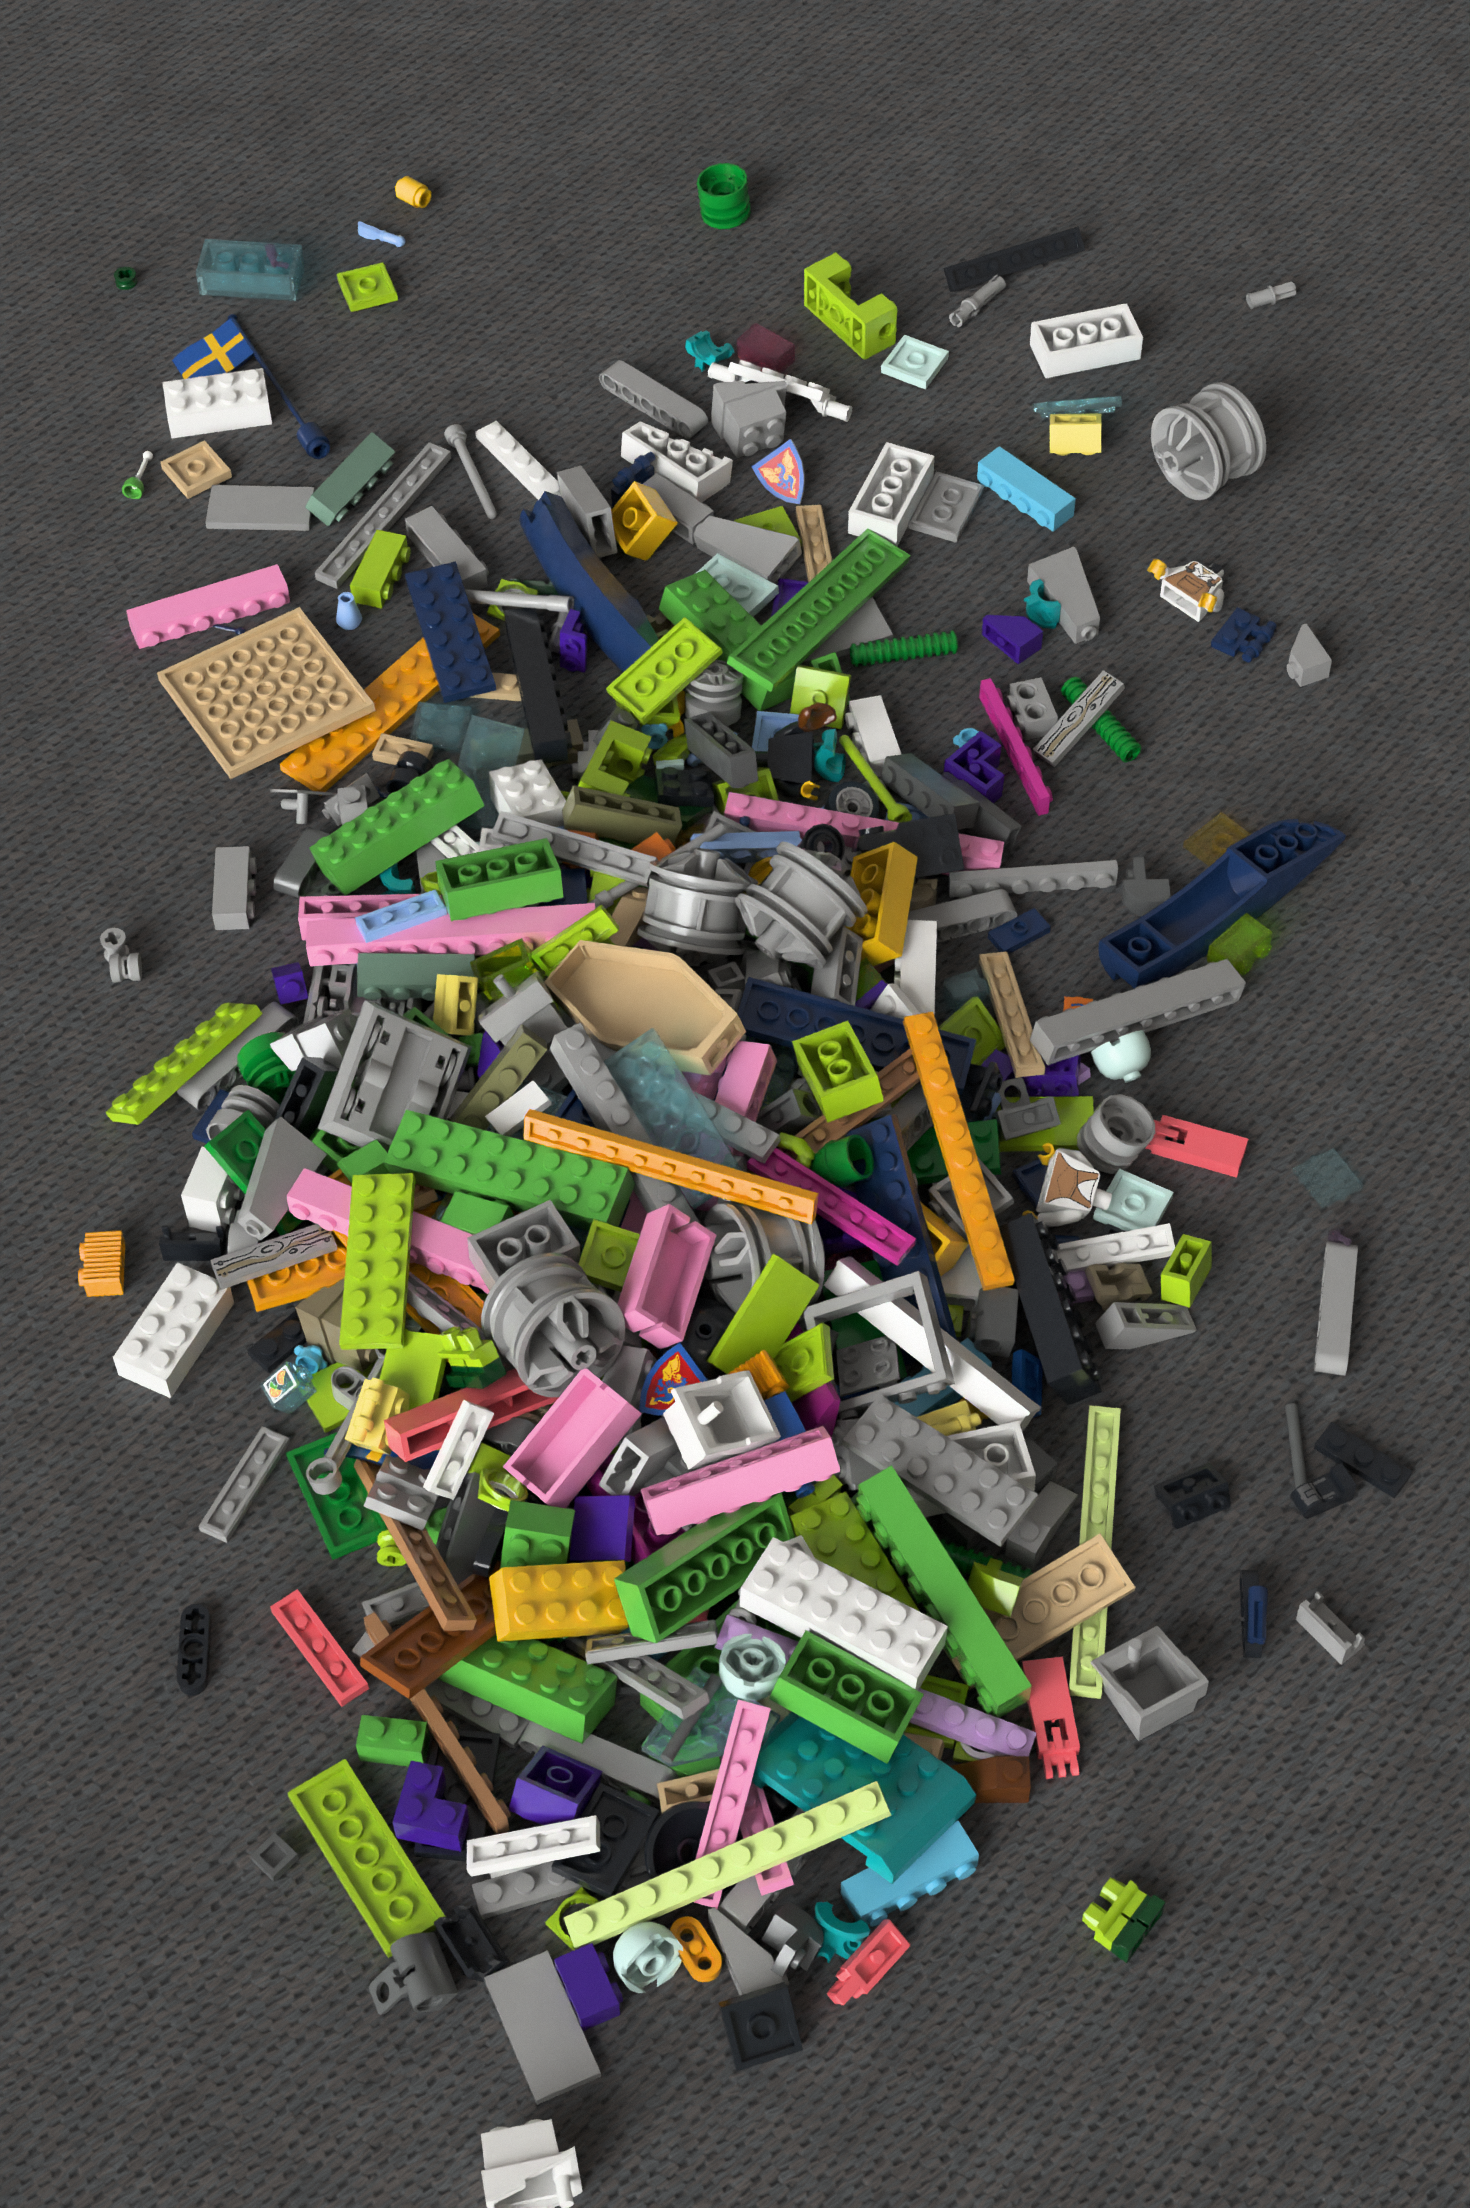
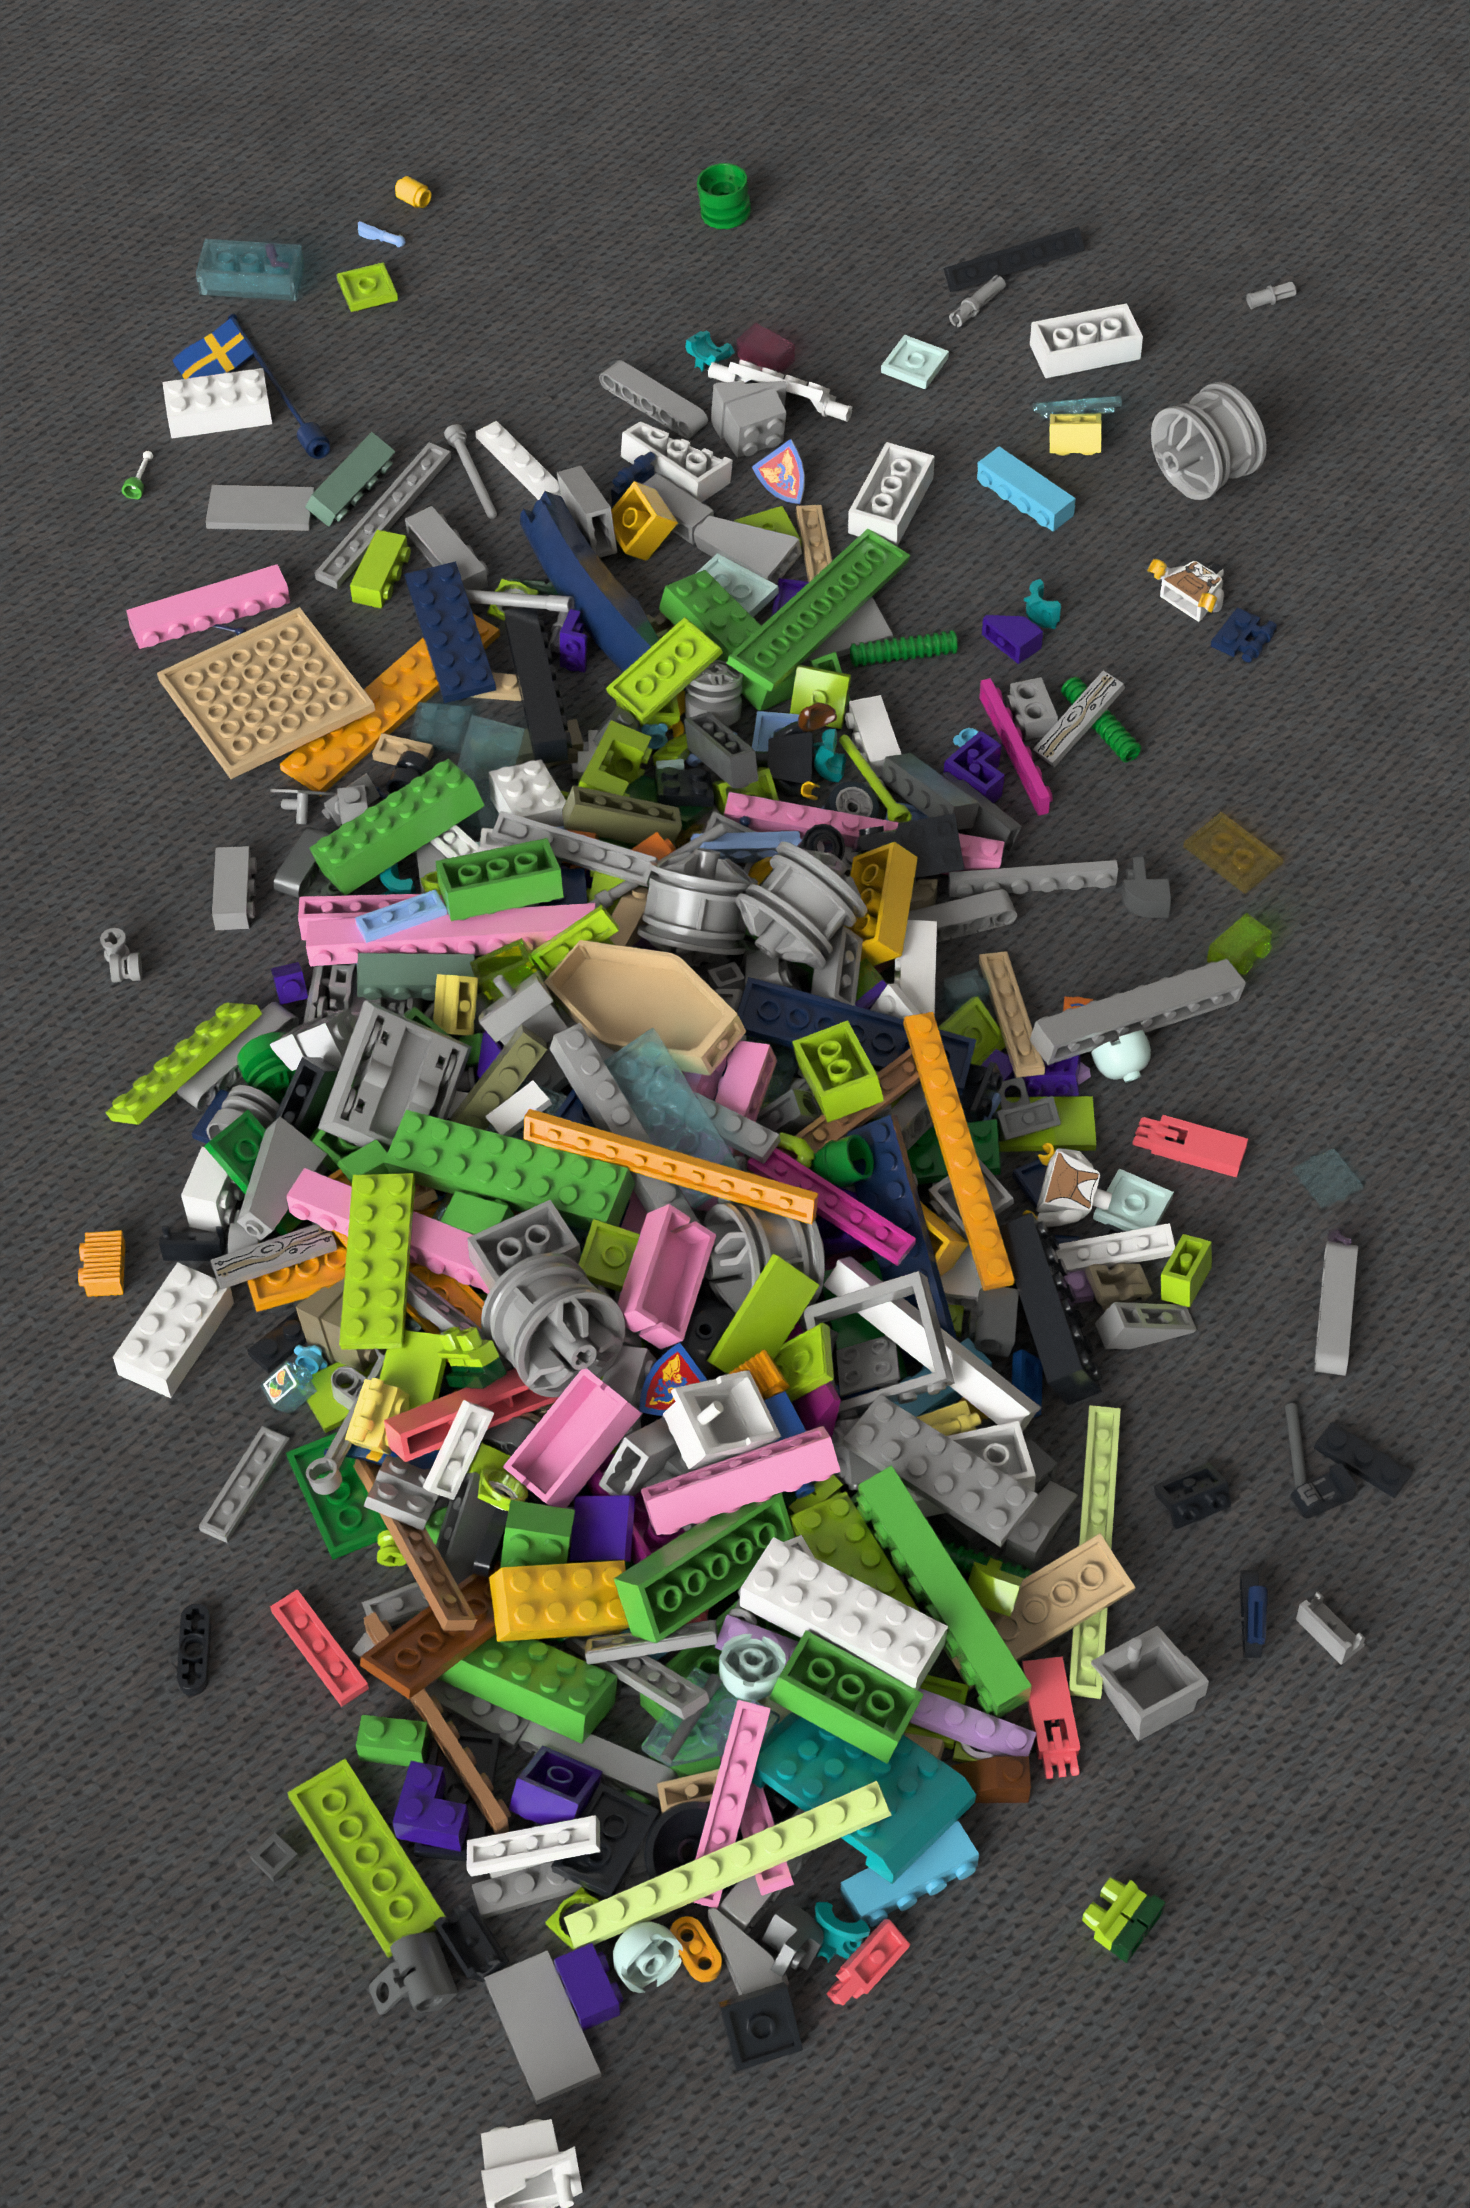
(125, 278): dark green bush -> none
(196, 469): tan plate -> none
(348, 614): light blue cone -> none
(862, 327): lime plate -> none
(946, 507): light grey tile -> none
(1019, 931): dark blue plate -> none
(1067, 584): light grey slope -> none
(1116, 1133): light grey wheel -> none
(1242, 881): dark blue slope -> none
(1308, 659): light grey slope -> none

